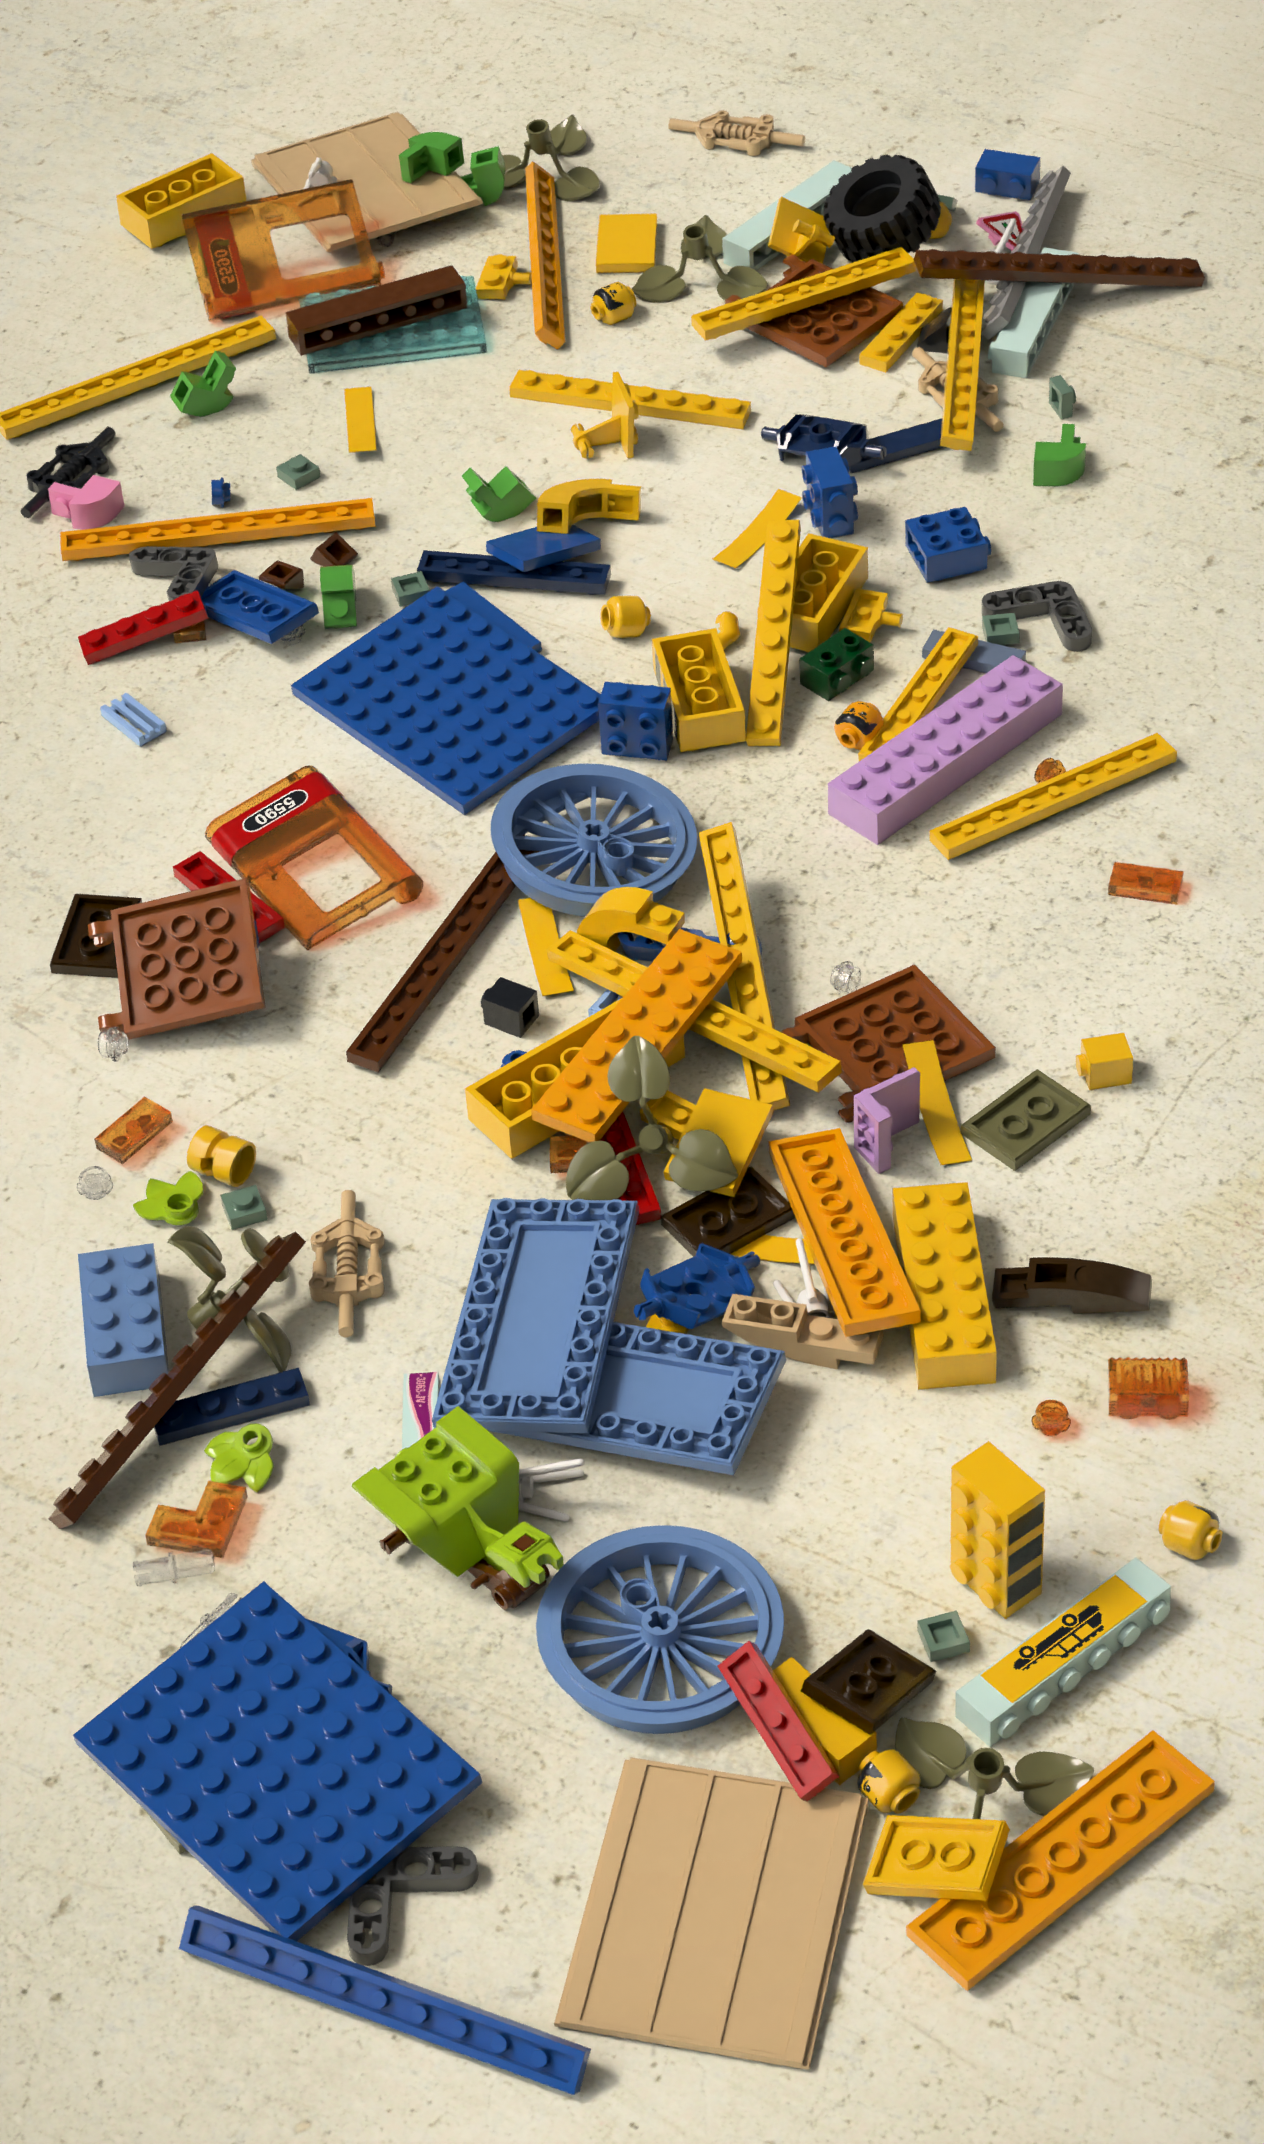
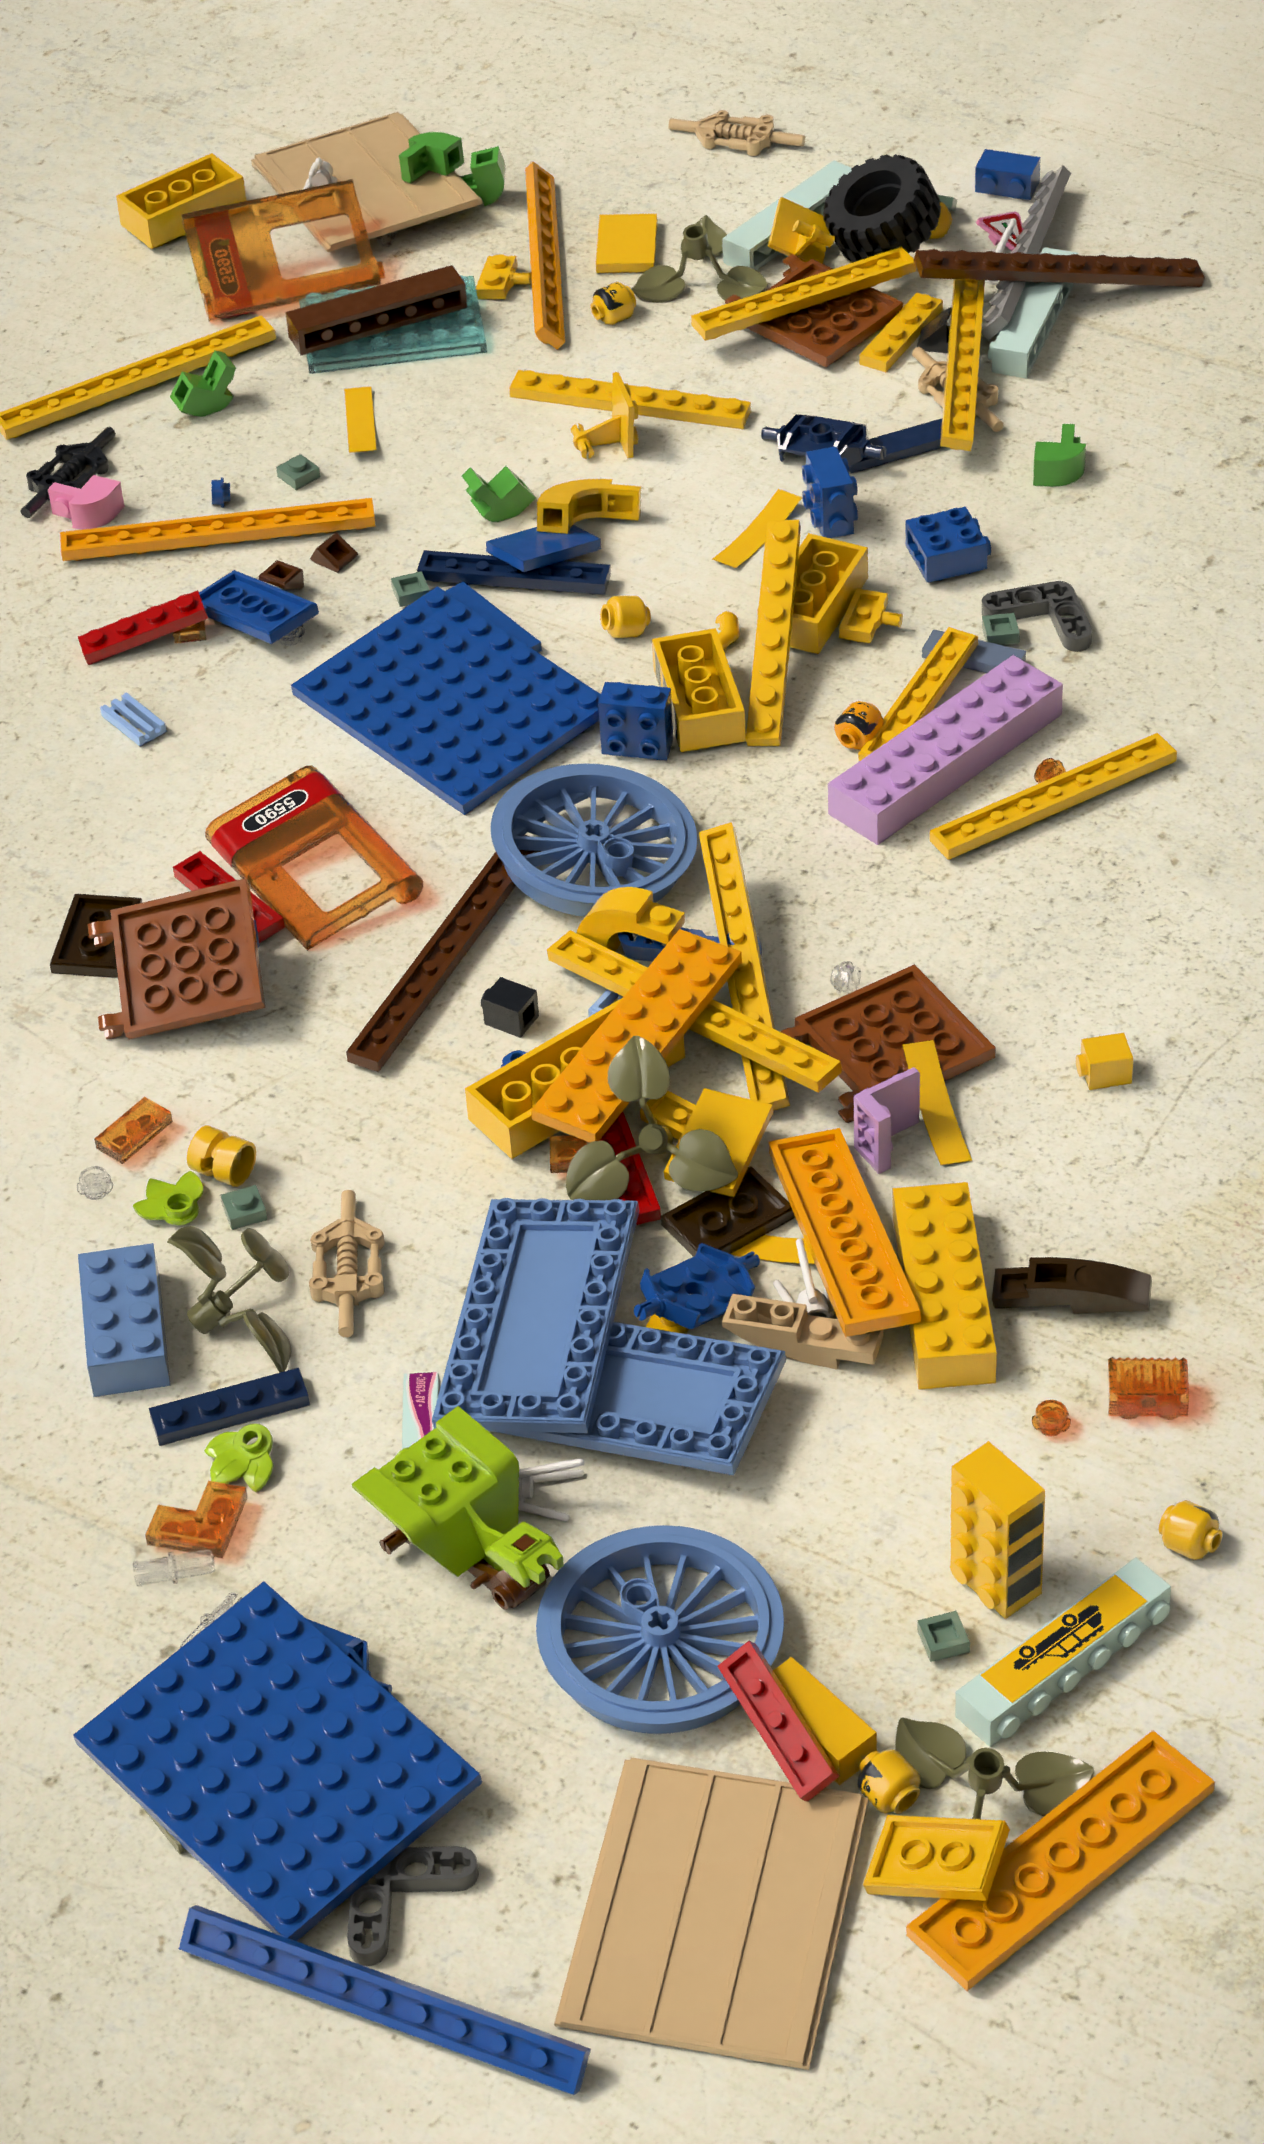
(112, 1043): clear plate -> none
(169, 1386): reddish brown plate -> none
(190, 566): dark grey beam -> none
(338, 596): bright green brick -> none
(541, 934): yellow sticker -> none
(565, 139): olive plant -> none
(836, 664): dark green brick -> none
(868, 1681): dark brown tile -> none
(1026, 1119): olive tile -> none
(1061, 397): sand green plate -> none
(1145, 883): clear orange plate -> none

